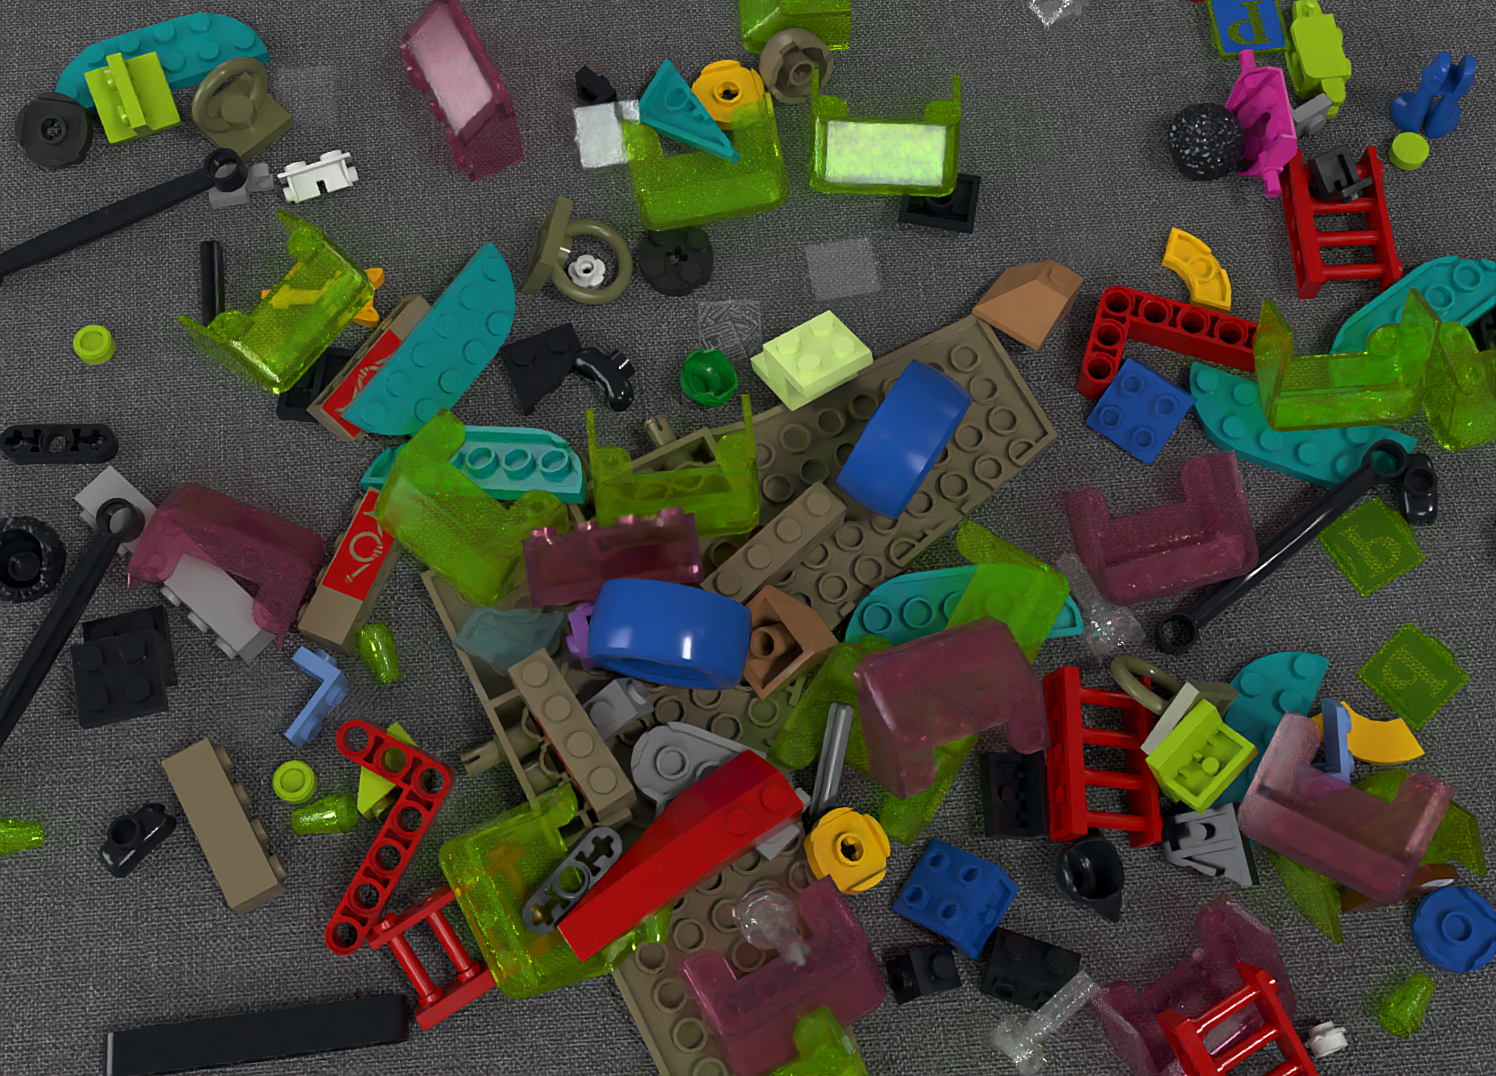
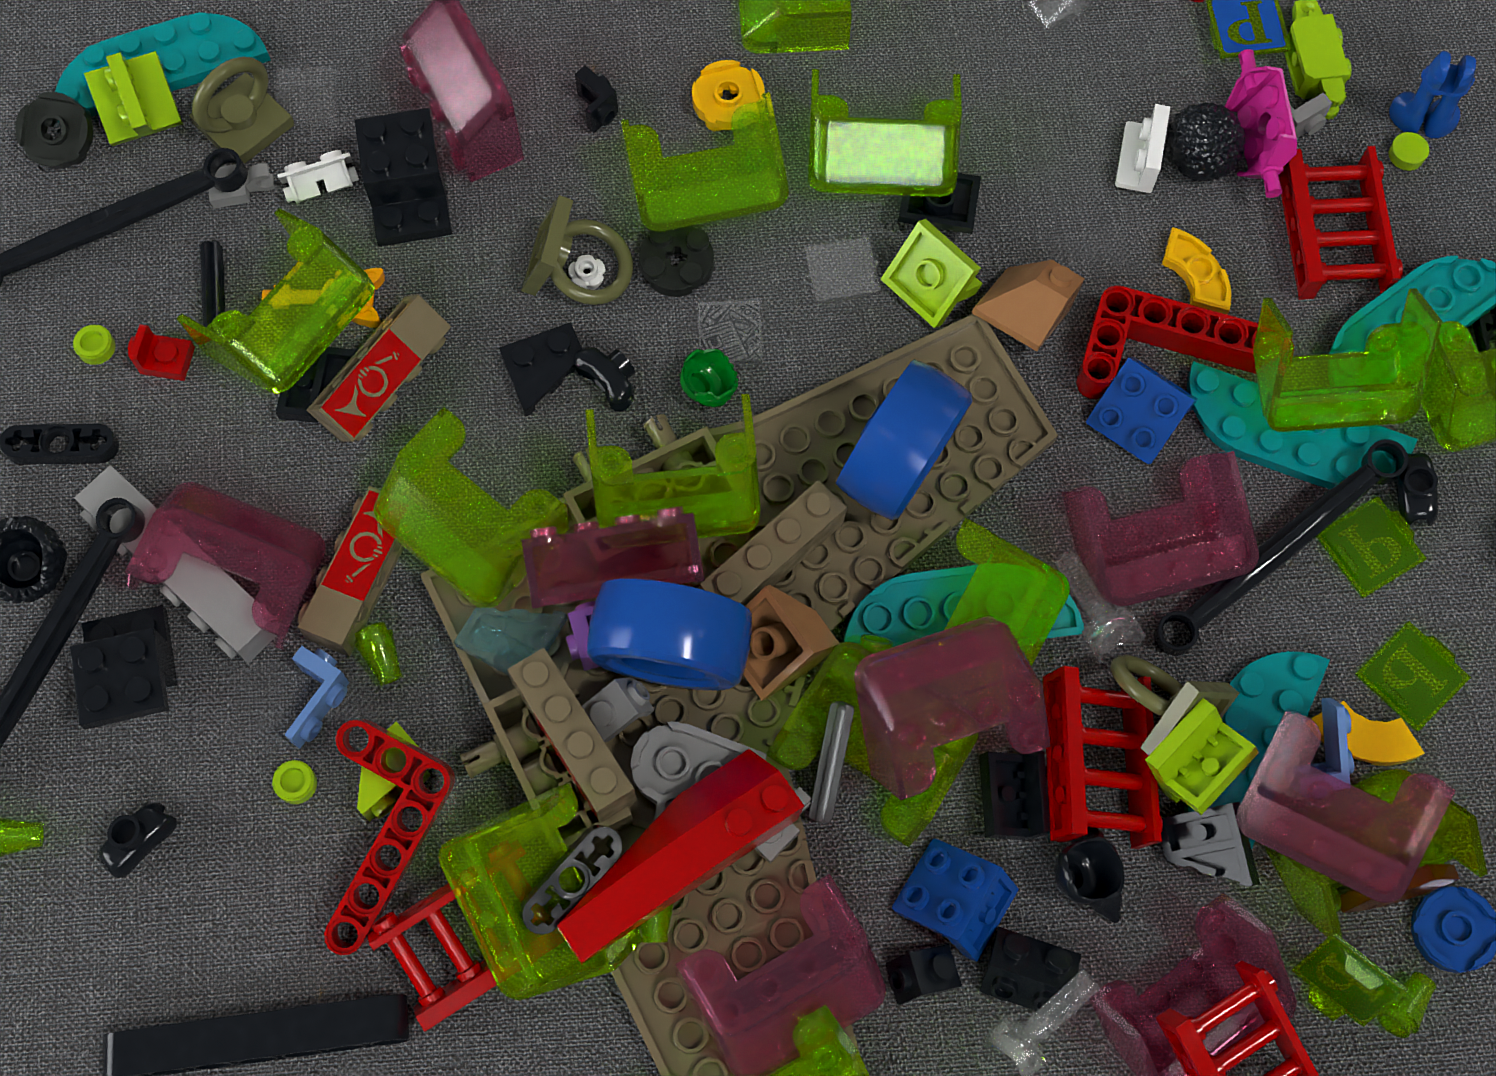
(160, 354): none -> red bracket
(225, 826): dark tan brick -> none
(328, 816): clear neon green cone -> none
(403, 177): none -> black bracket
(441, 351): teal plate -> none
(506, 463): teal plate -> none
(599, 131): clear piece -> none
(678, 114): teal wing -> none
(769, 922): clear piece -> none
(789, 61): dark tan cylinder -> none
(811, 360): yellowish green bracket -> none
(854, 829): yellow plate -> none
(932, 274): none -> lime bracket
(1142, 151): none -> white bracket
(1326, 1039): white plate -> none
(1337, 175): black bracket -> none
(1347, 981): none -> clear neon green piece

